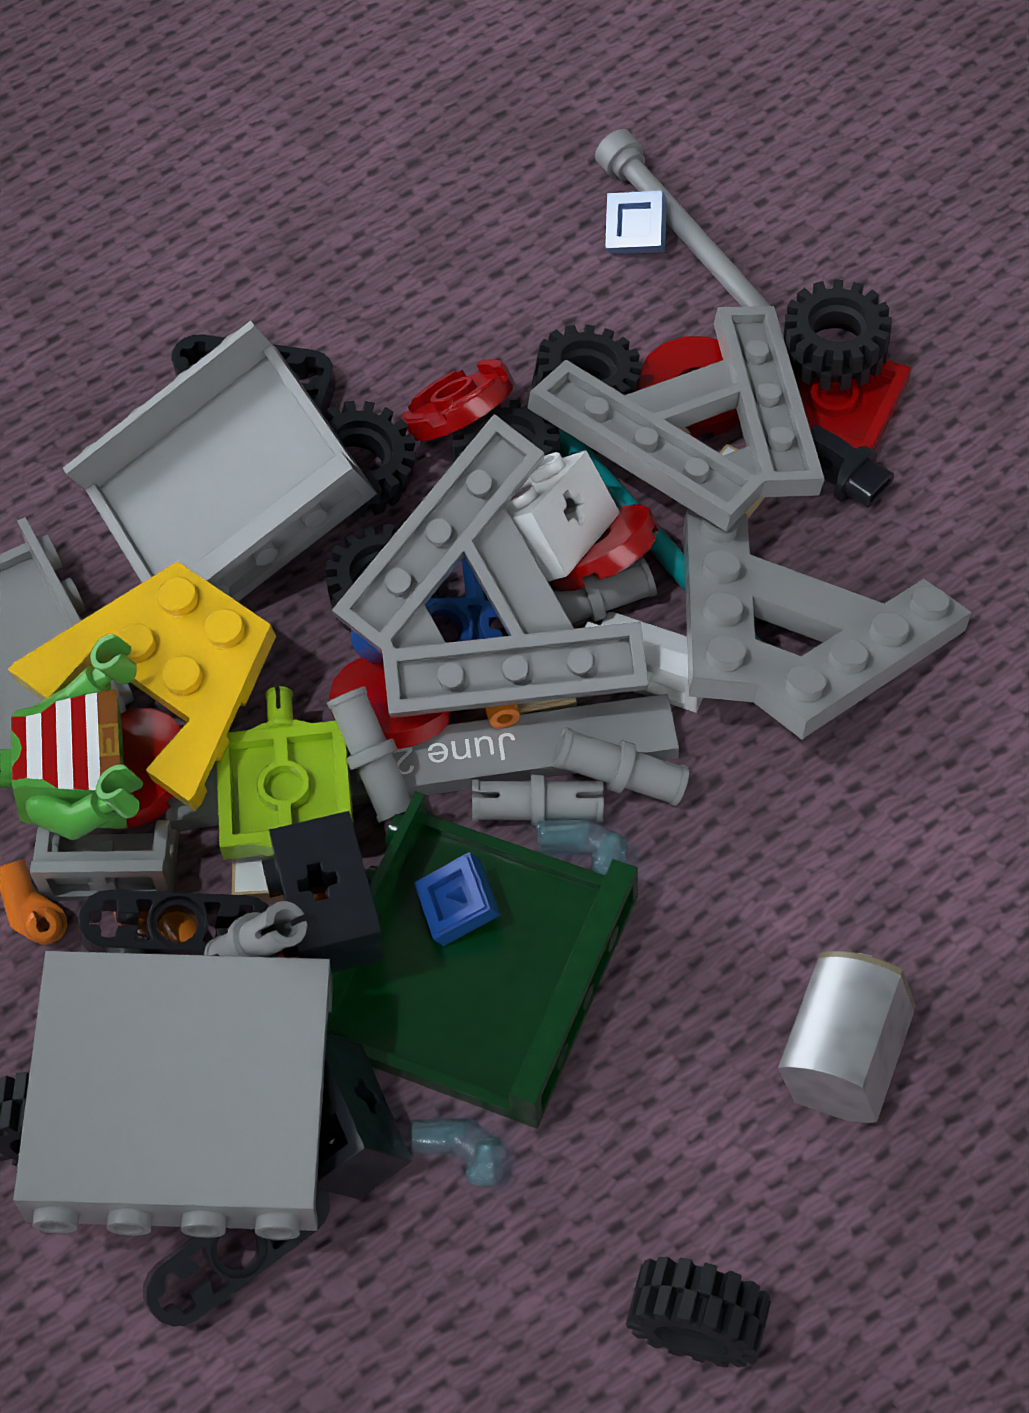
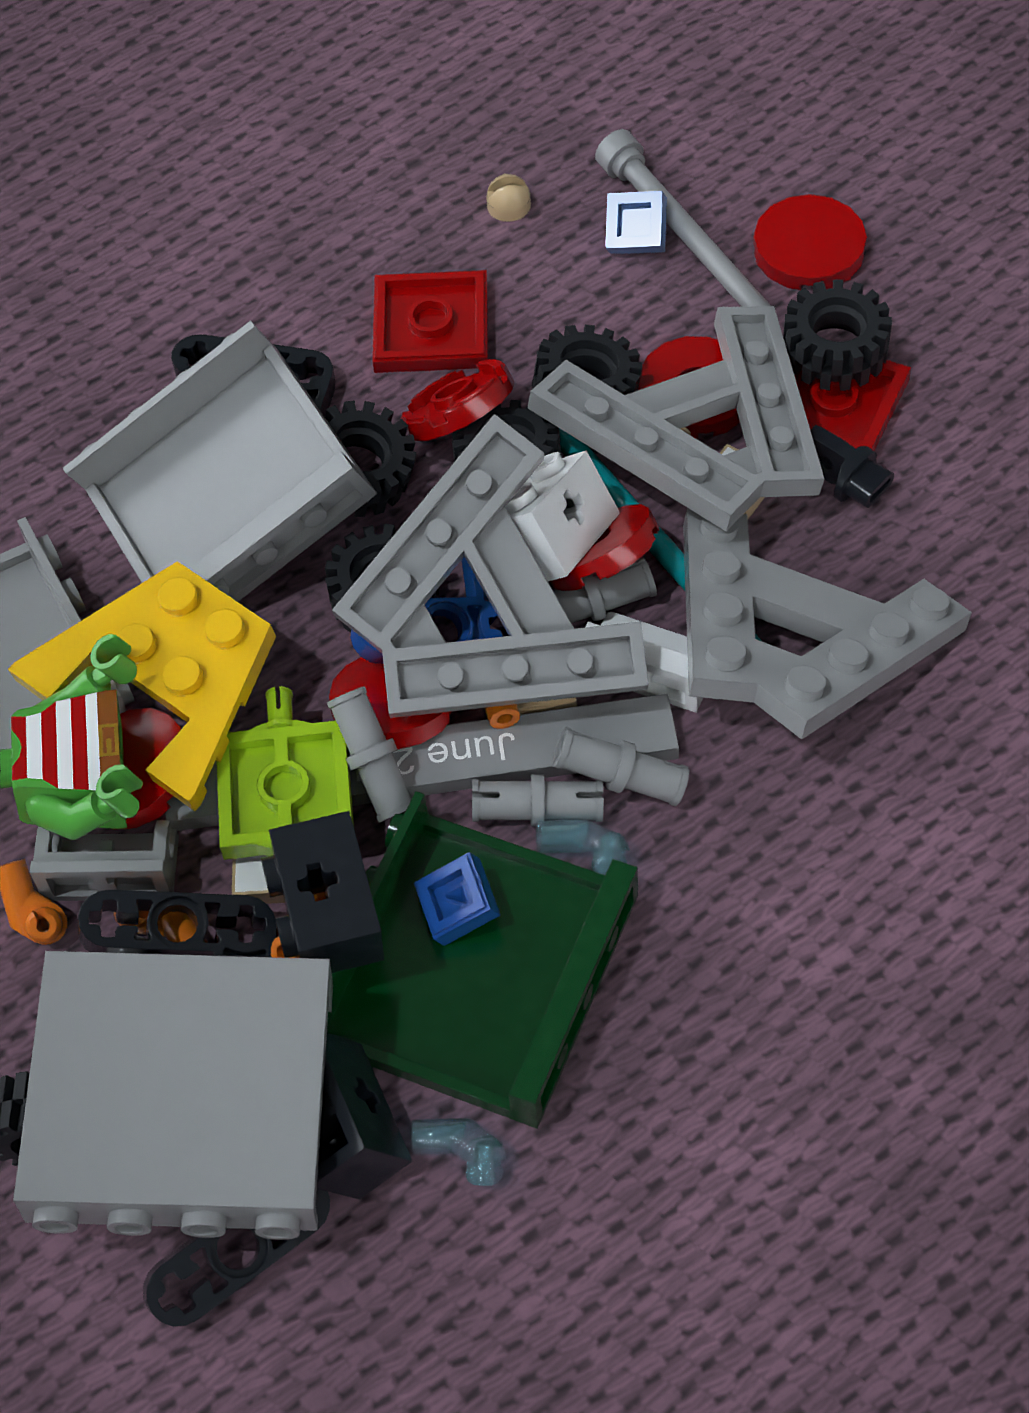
(260, 933): light grey pin -> none
(430, 321): none -> red tile
(508, 197): none -> tan hinge
(698, 1312): black tyre -> none
(809, 241): none -> red tile
(848, 1036): flat silver piece -> none

